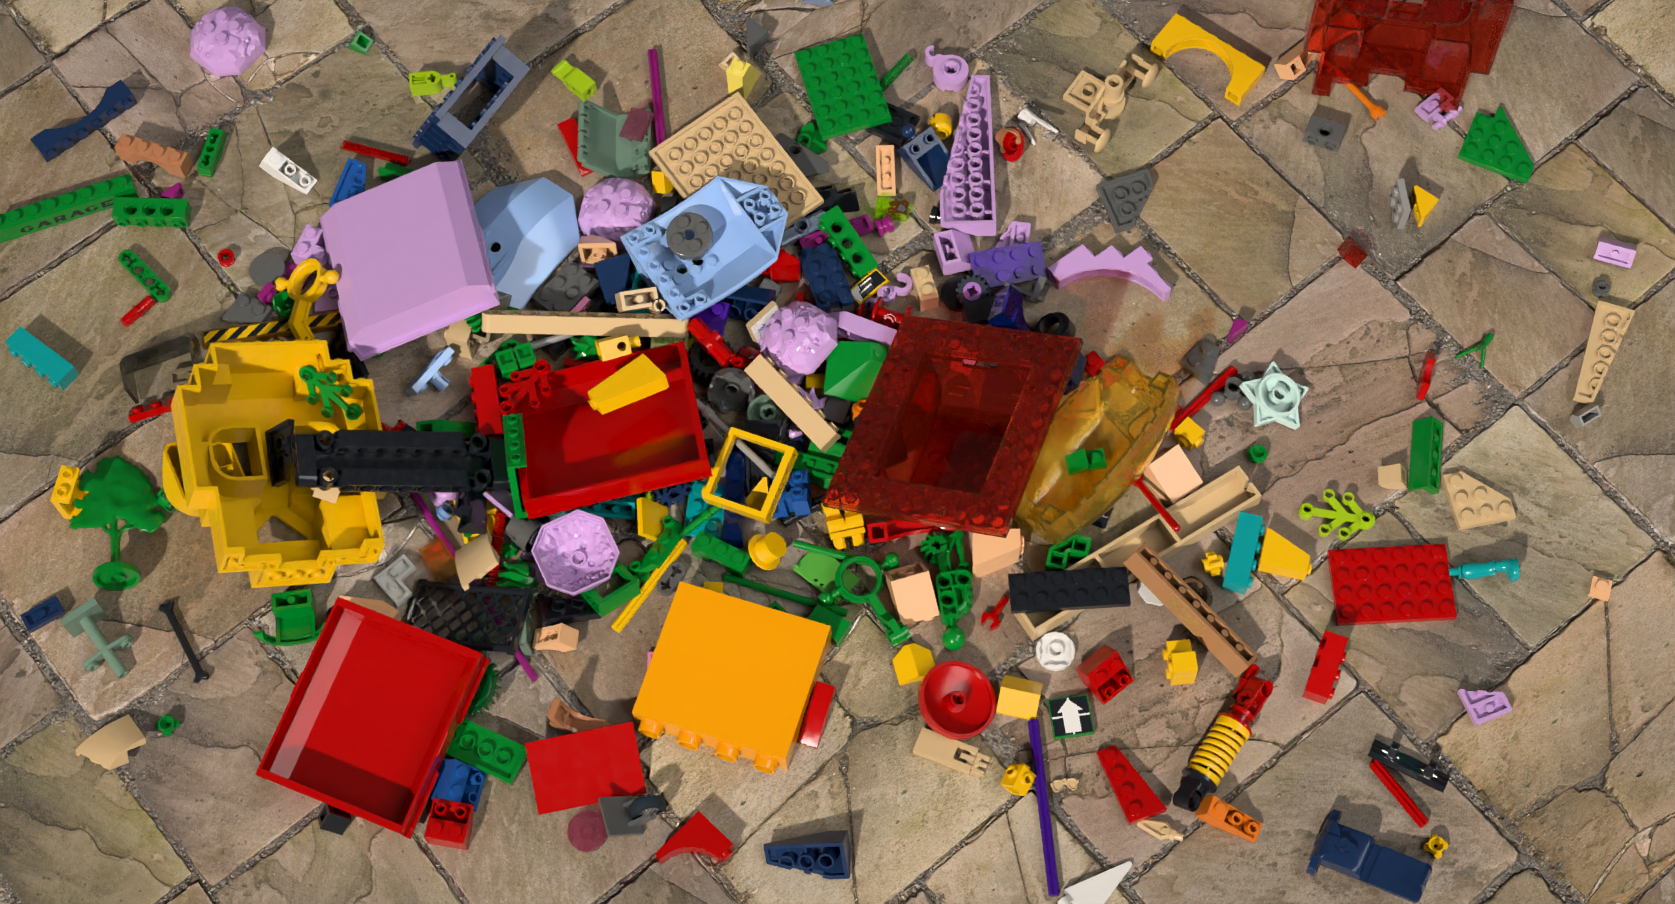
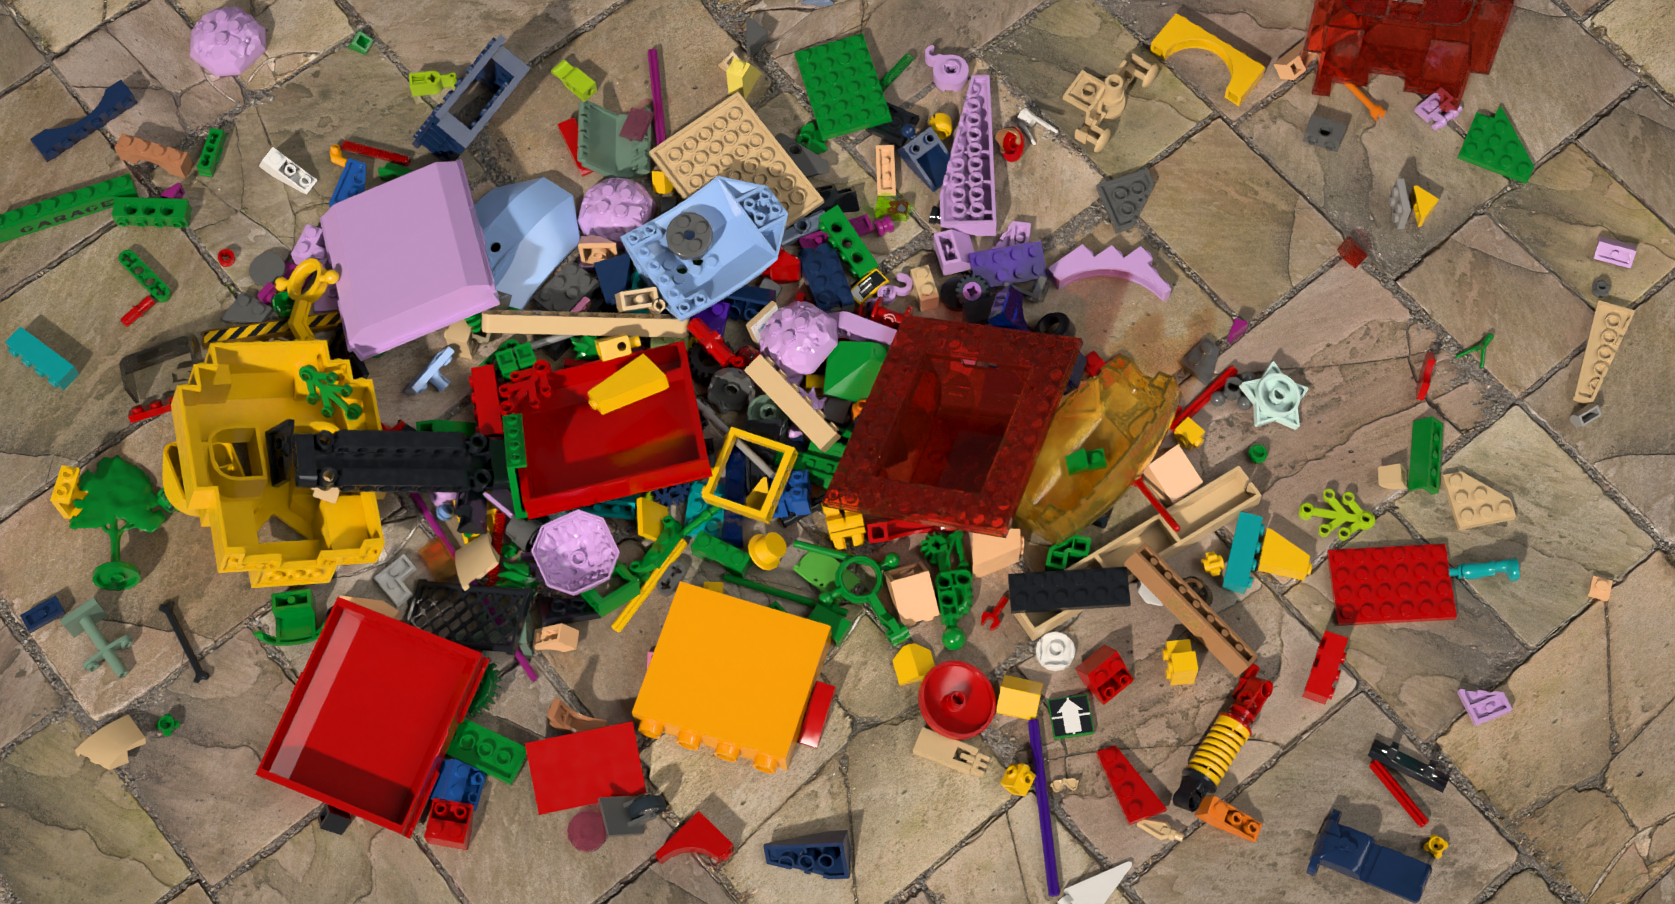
(336, 155): none -> light orange arm

